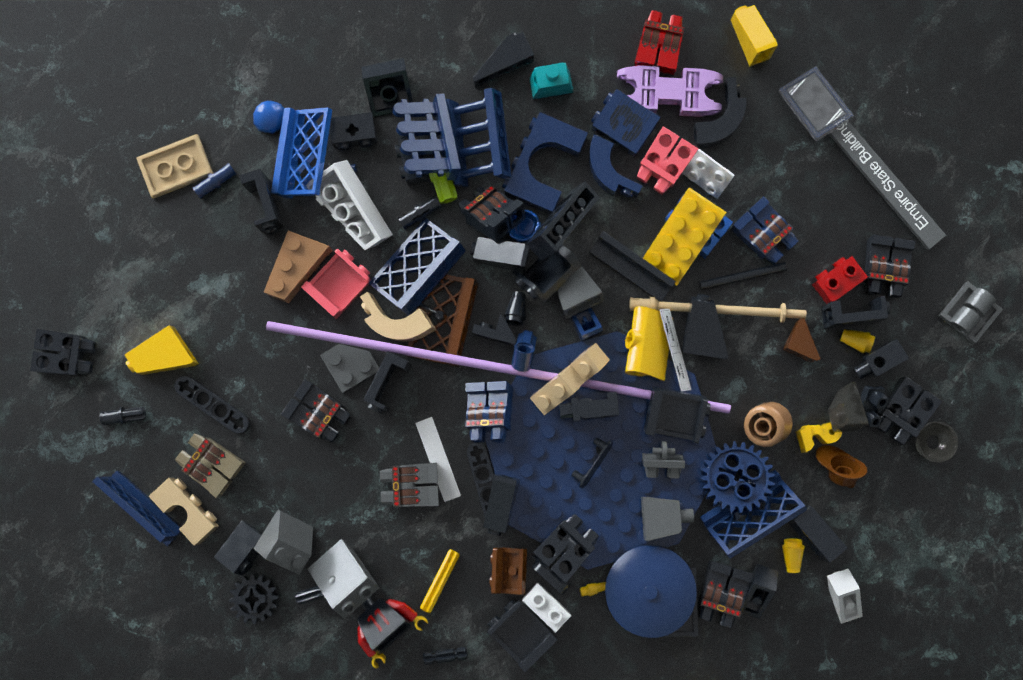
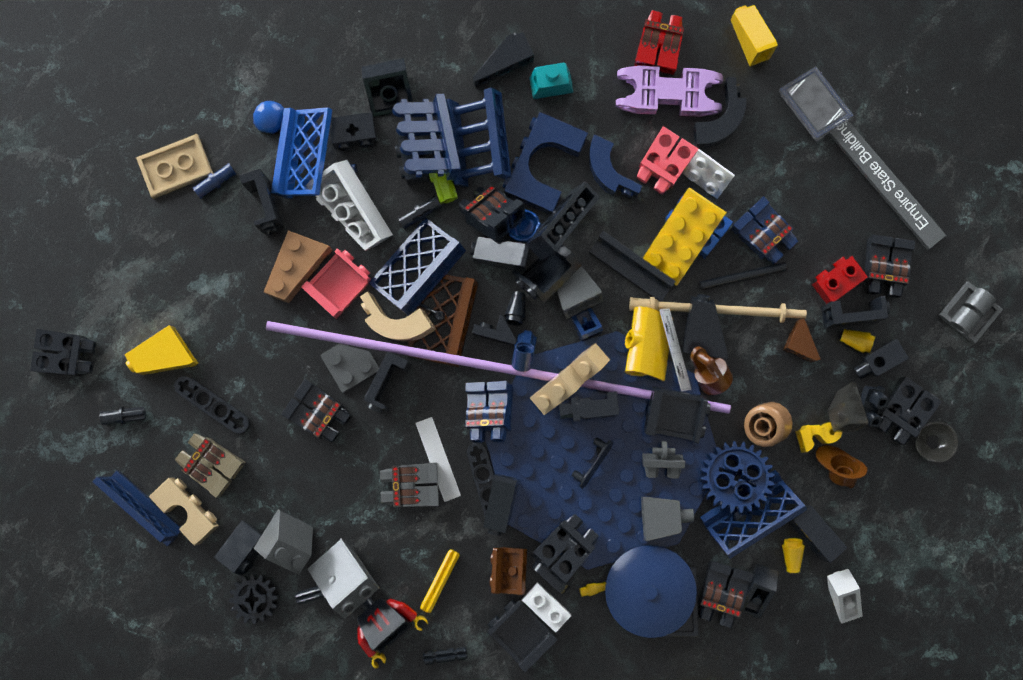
(625, 121): dark blue panel -> none
(710, 372): none -> reddish brown piece

